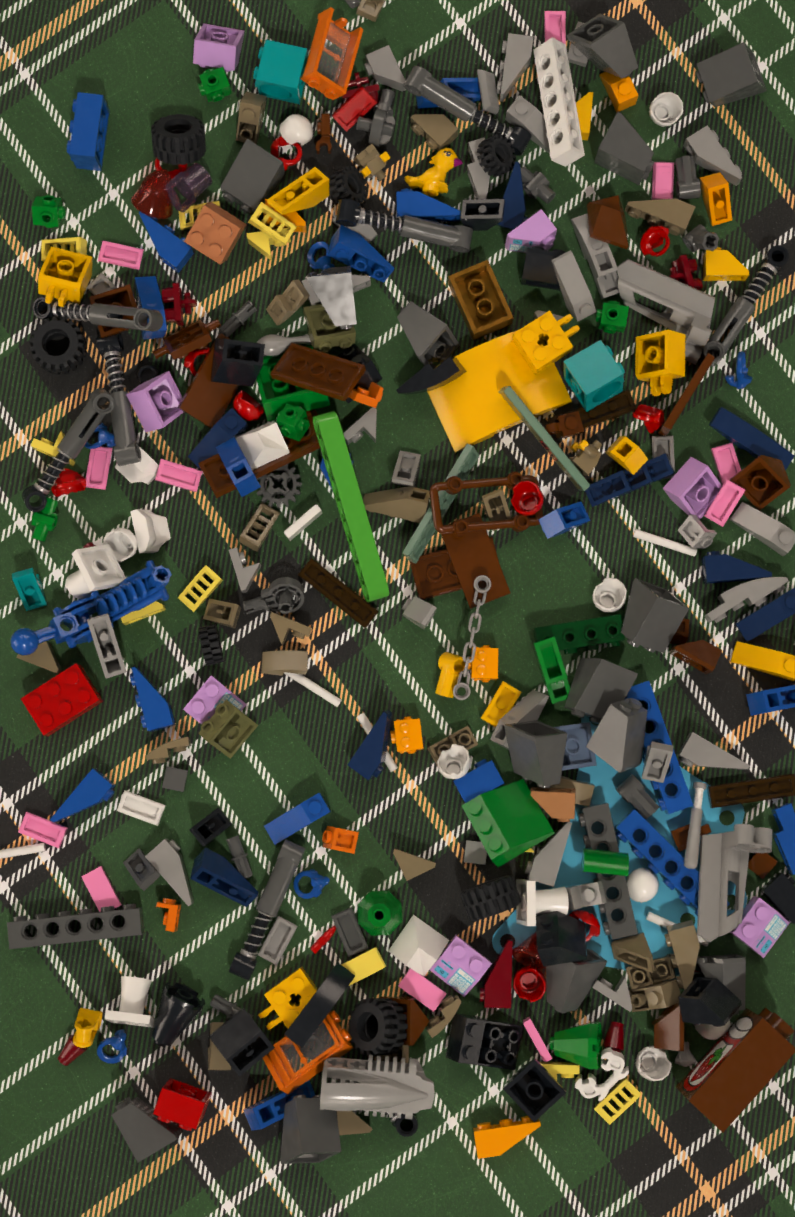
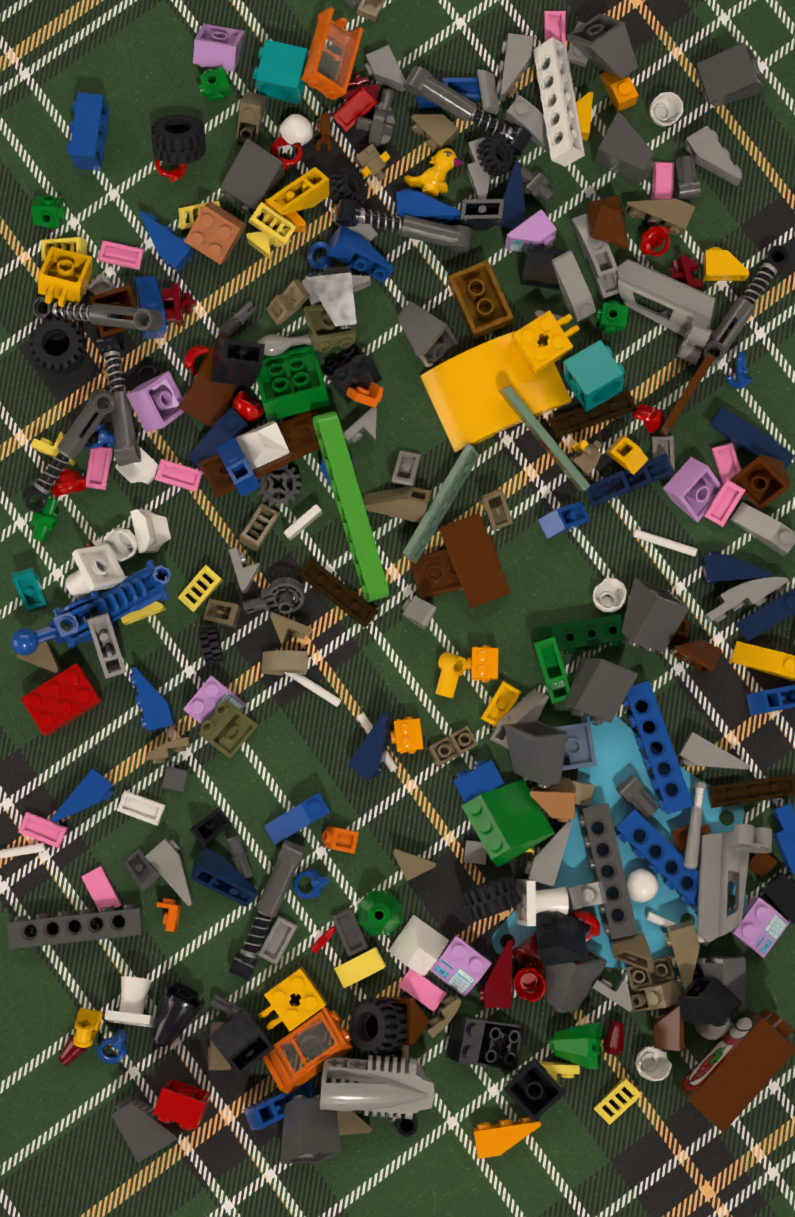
(153, 196): clear red helmet -> none
(187, 339): reddish brown plate -> none
(190, 184): piece -> none
(293, 422): green brick -> none
(318, 371): reddish brown tile -> none
(319, 1005): black slope -> none
(433, 377): black slope -> none
(454, 762): white hair -> none
(460, 527): reddish brown bar -> none
(476, 615): light grey piece -> none
(527, 498): red hair -> none
(537, 1039): bright pink tile -> none
(567, 425): reddish brown plate -> none
(605, 862): green brick -> none
(614, 1062): white helmet -> none
(621, 735): slope -> none
(657, 761): light grey slope -> none
(660, 359): yellow hinge -> none
(685, 1058): light grey rock -> none
(696, 533): light grey bracket -> none
(700, 239): dark grey piece -> none
(716, 198): light orange slope -> none

